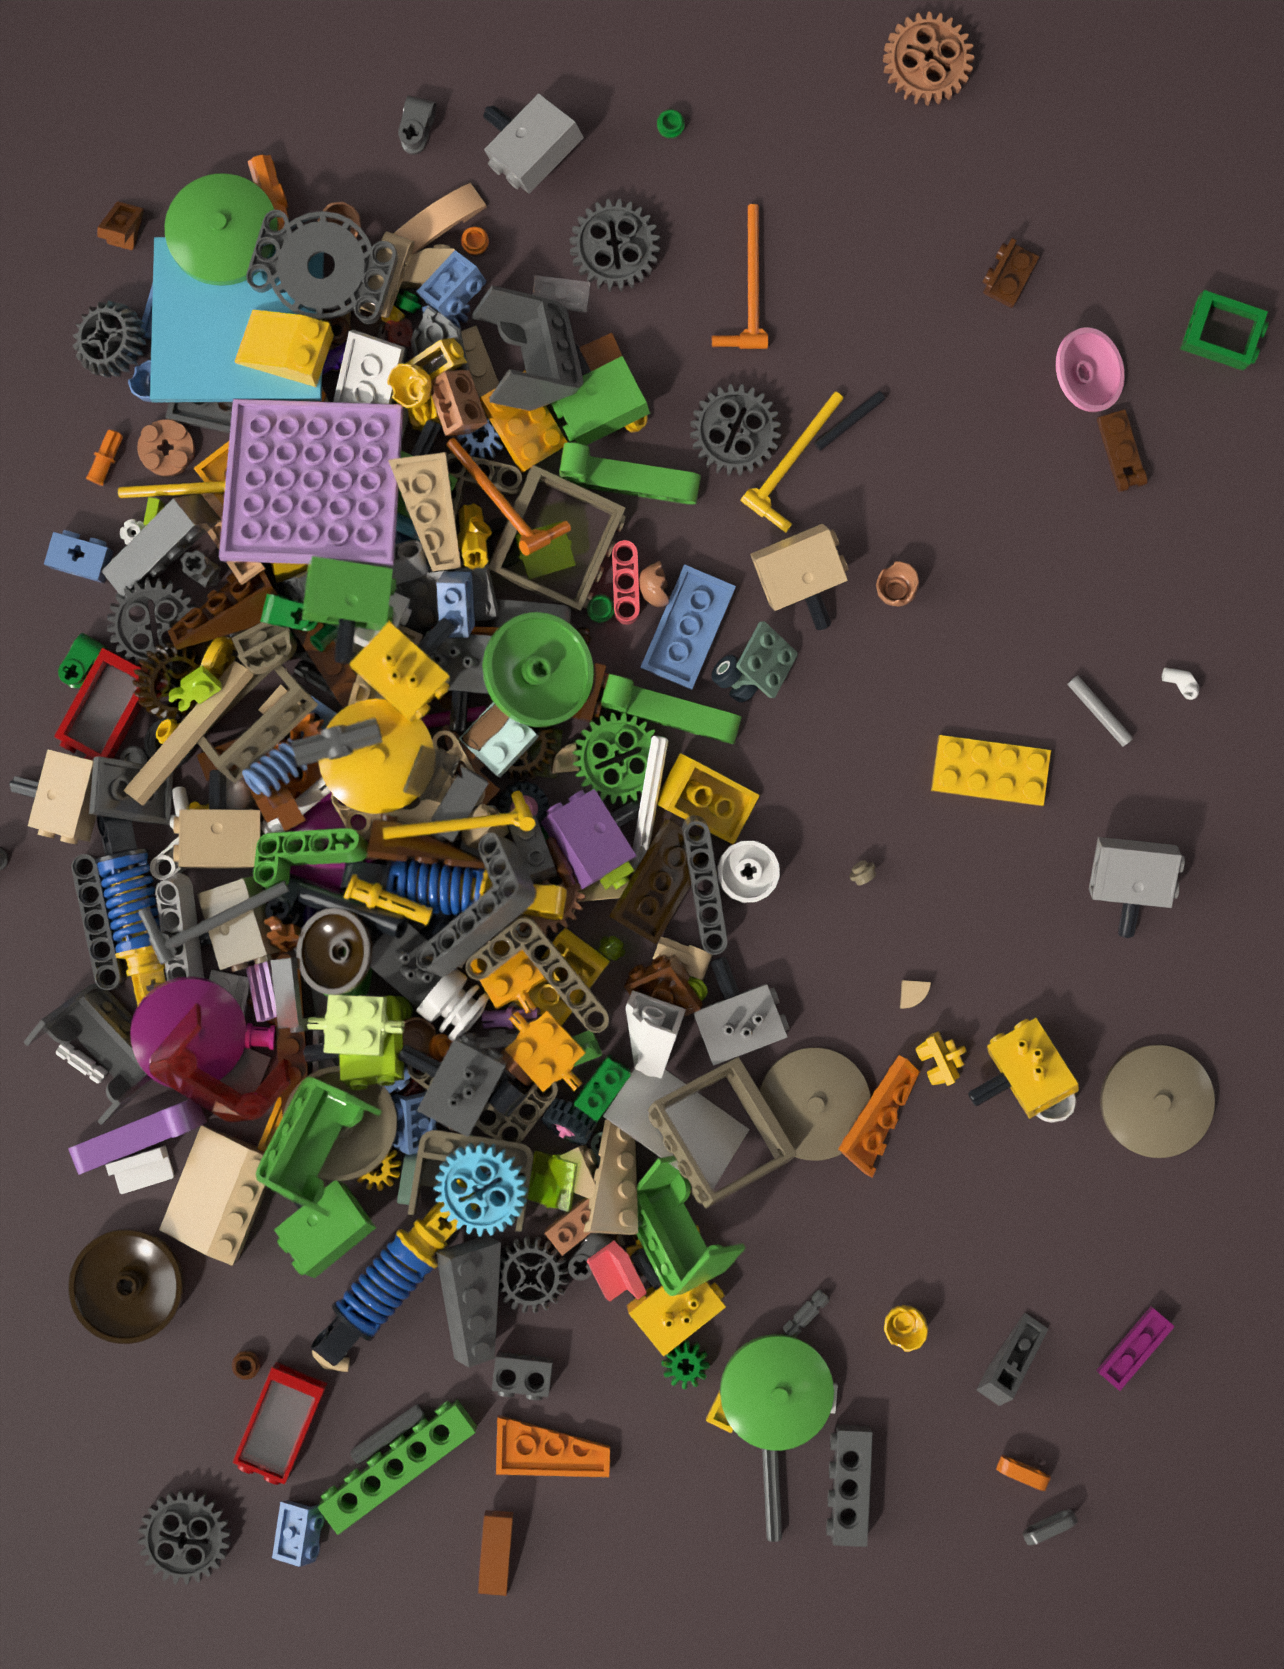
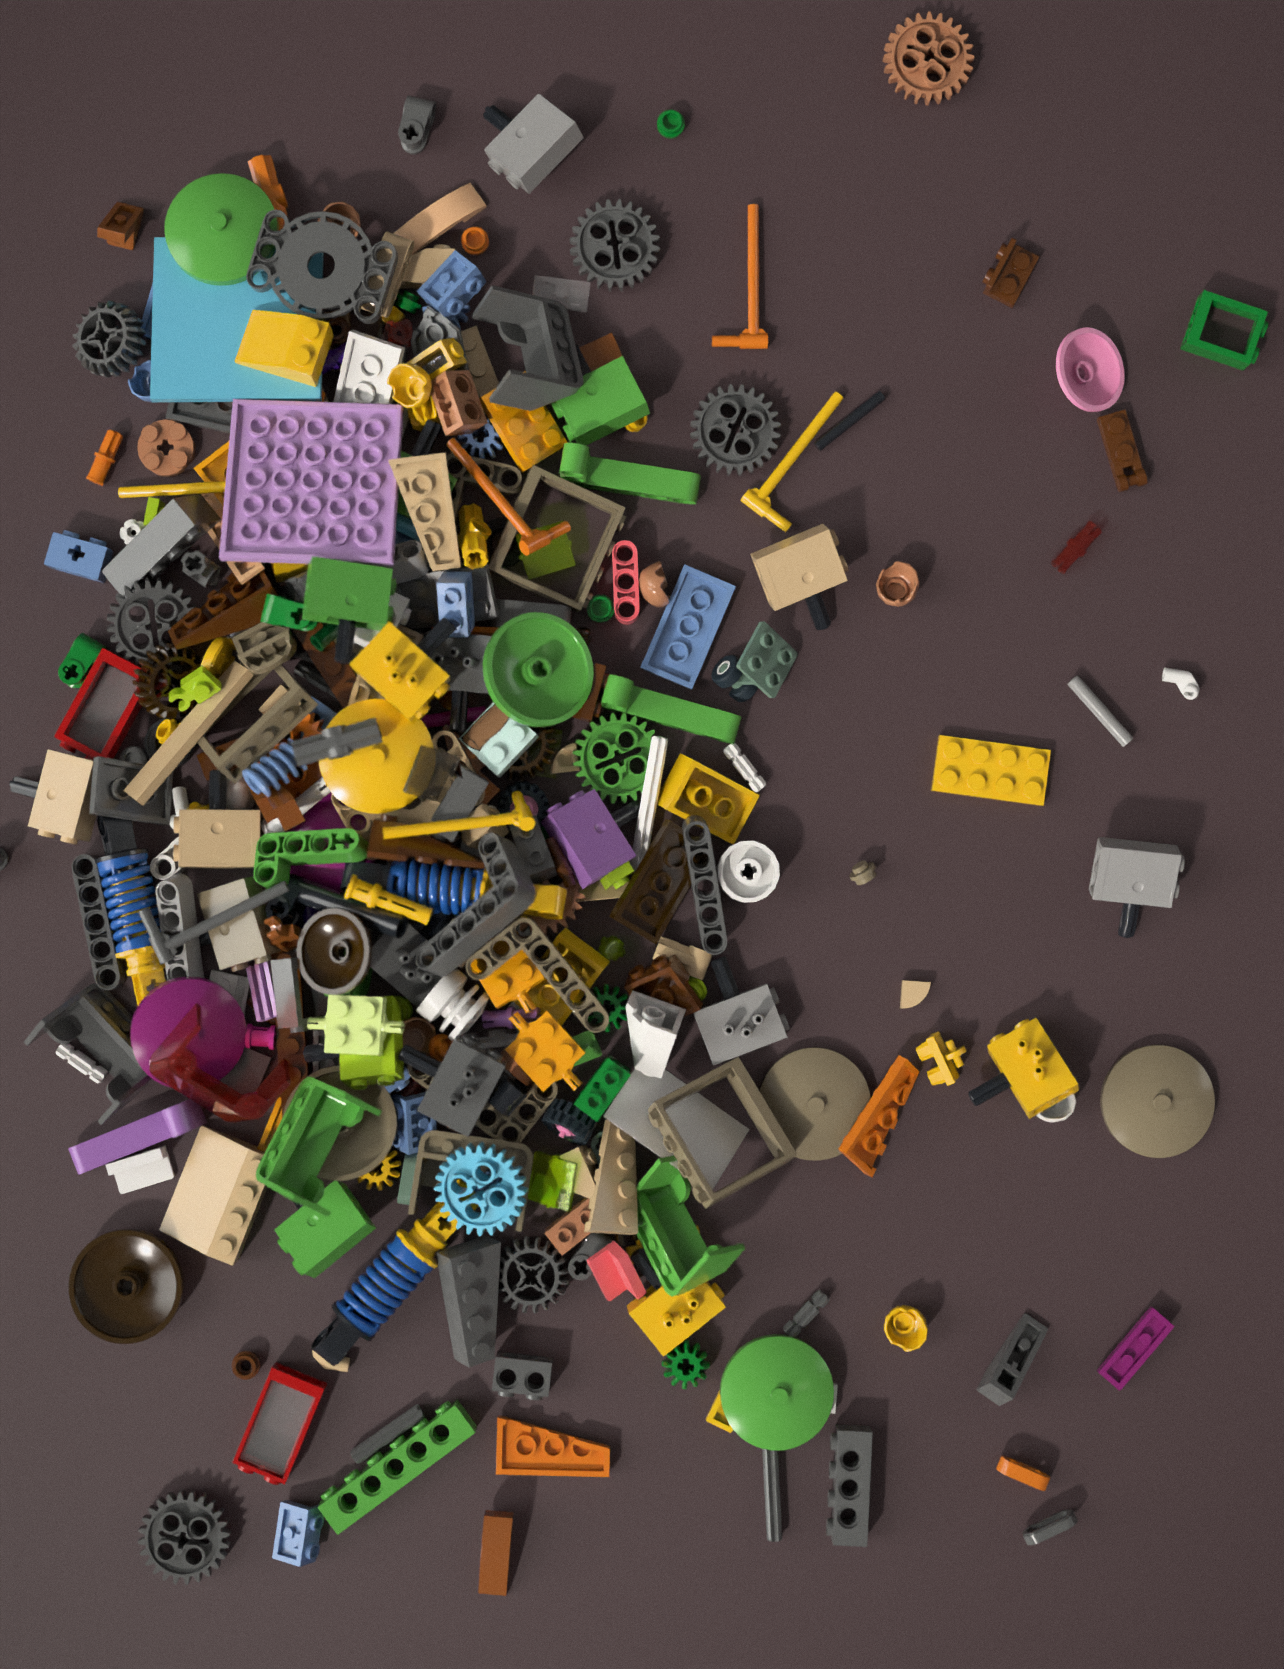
(614, 1000): none -> green gear
(744, 767): none -> white axle
(1076, 547): none -> clear red pin

